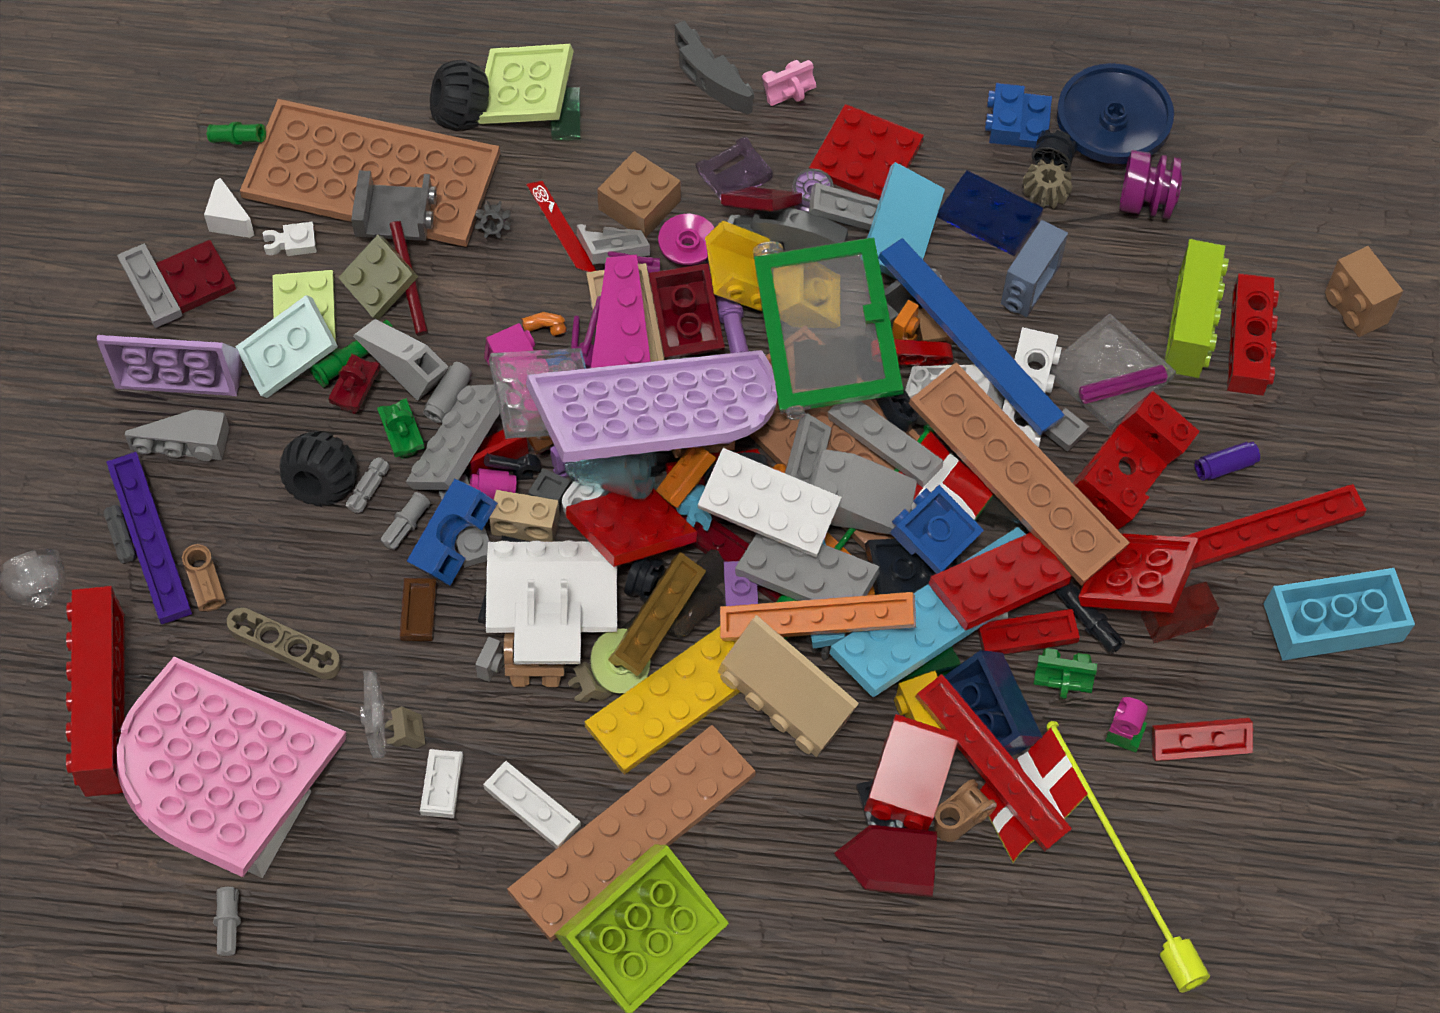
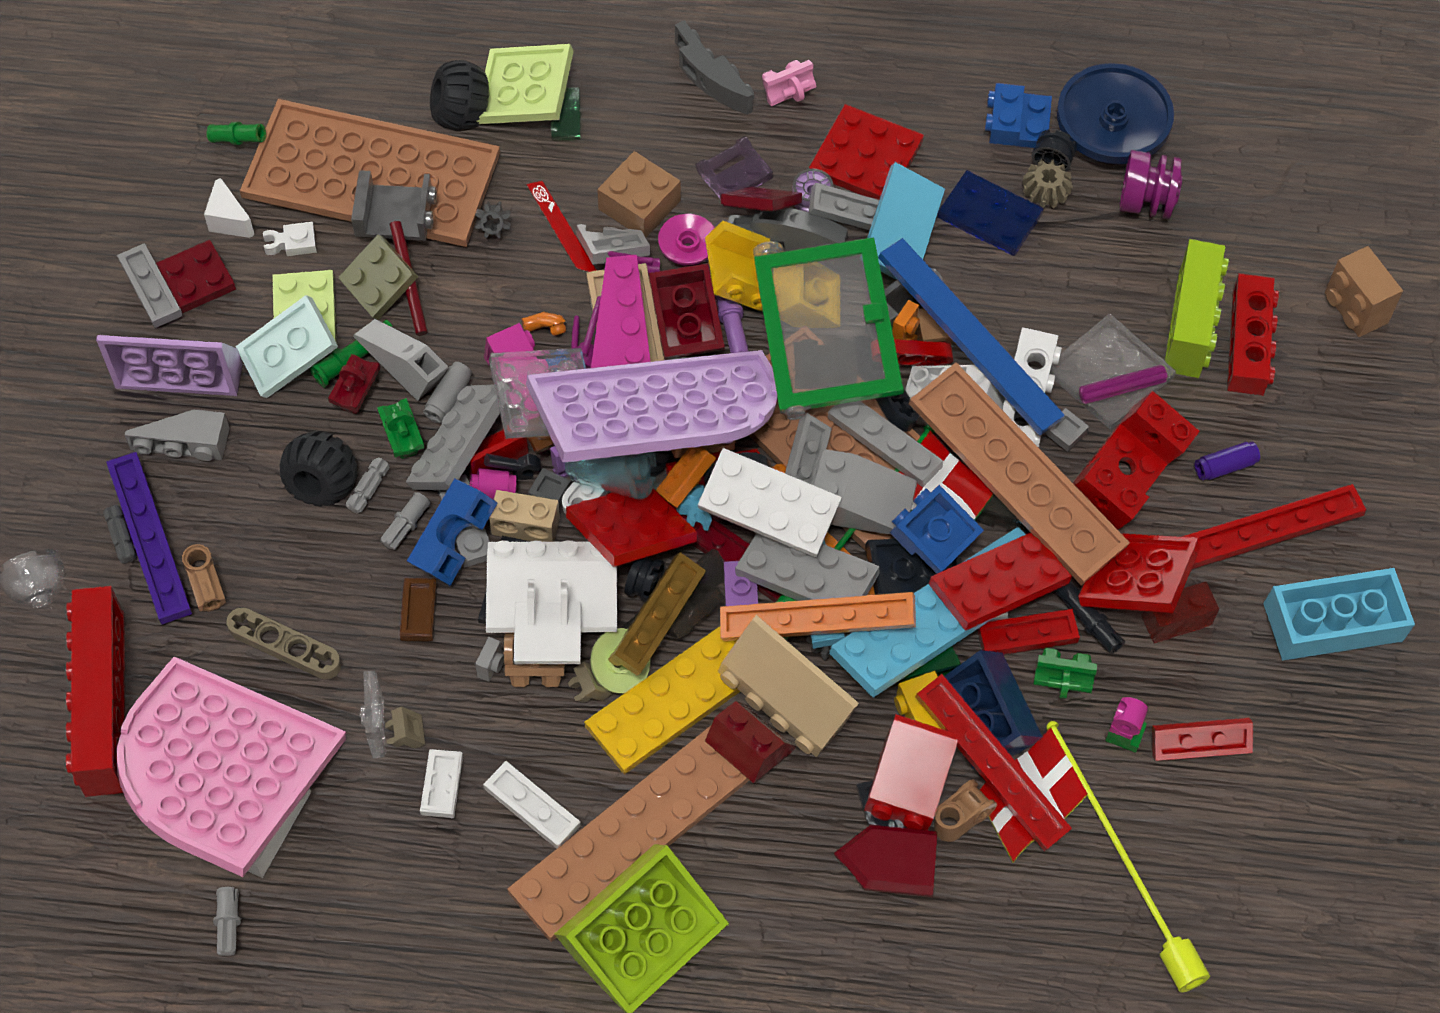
(747, 741): none -> dark red slope
(1033, 268): sand blue window -> none

